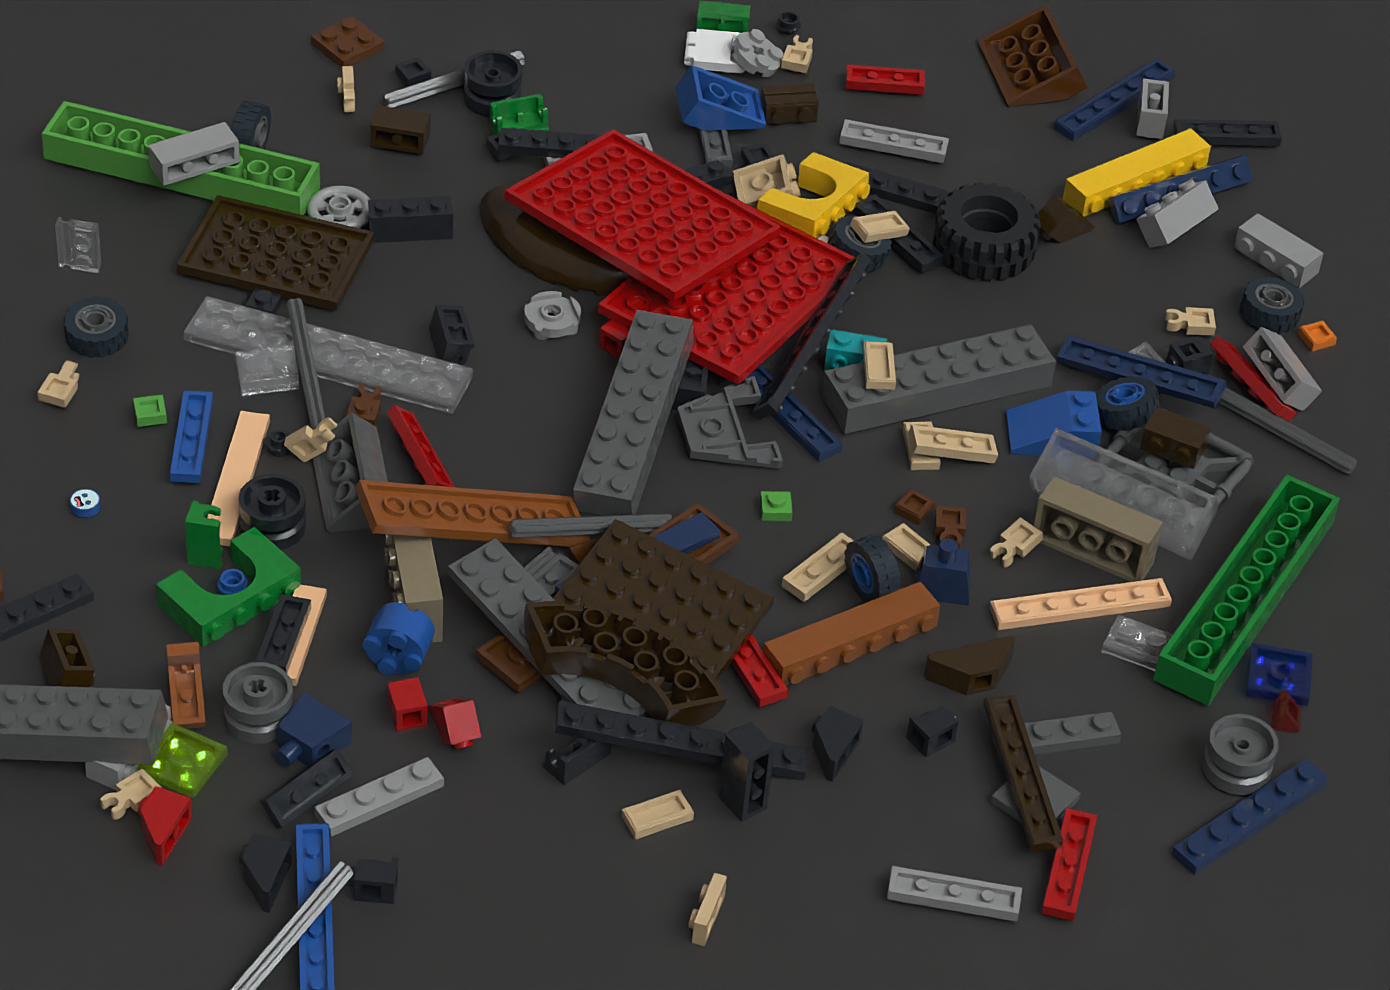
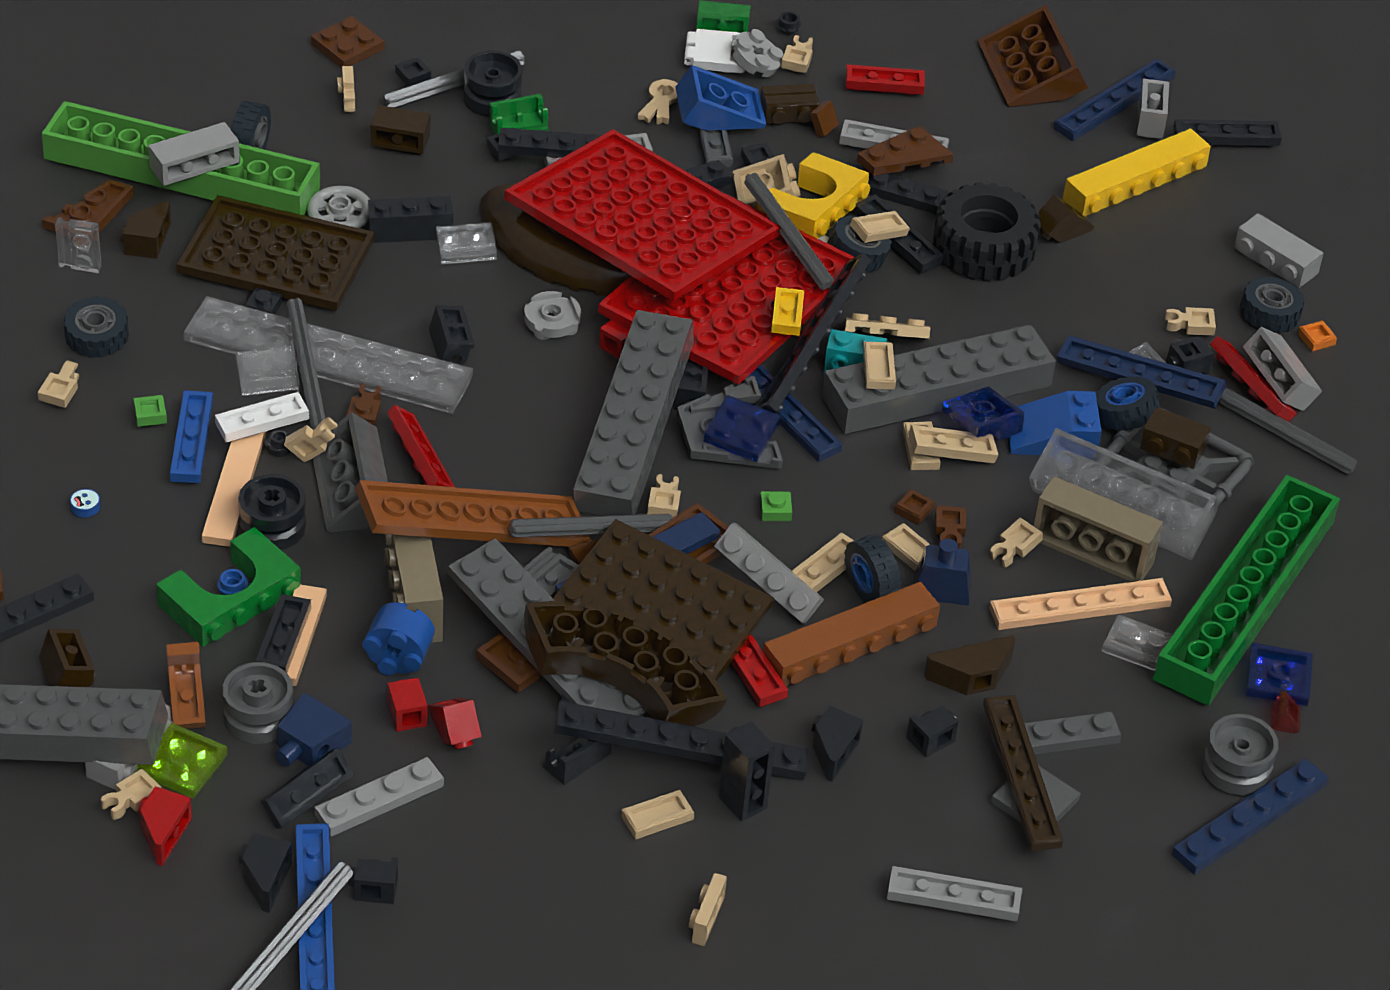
(97, 207): none -> reddish brown wing
(146, 231): none -> dark brown slope
(203, 536): green hinge -> none
(261, 417): none -> white plate
(466, 243): none -> clear plate
(662, 94): none -> tan piece
(664, 497): none -> tan plate
(742, 428): none -> clear blue plate
(769, 572): none -> light grey plate
(787, 311): none -> yellow plate
(789, 231): none -> dark grey axle
(824, 118): none -> reddish brown tile
(887, 324): none -> tan wing
(903, 150): none -> reddish brown wing
(985, 413): none -> clear blue plate
(1069, 865): red plate -> none
(1177, 213): light grey brick -> none
(1218, 177): dark blue plate -> none

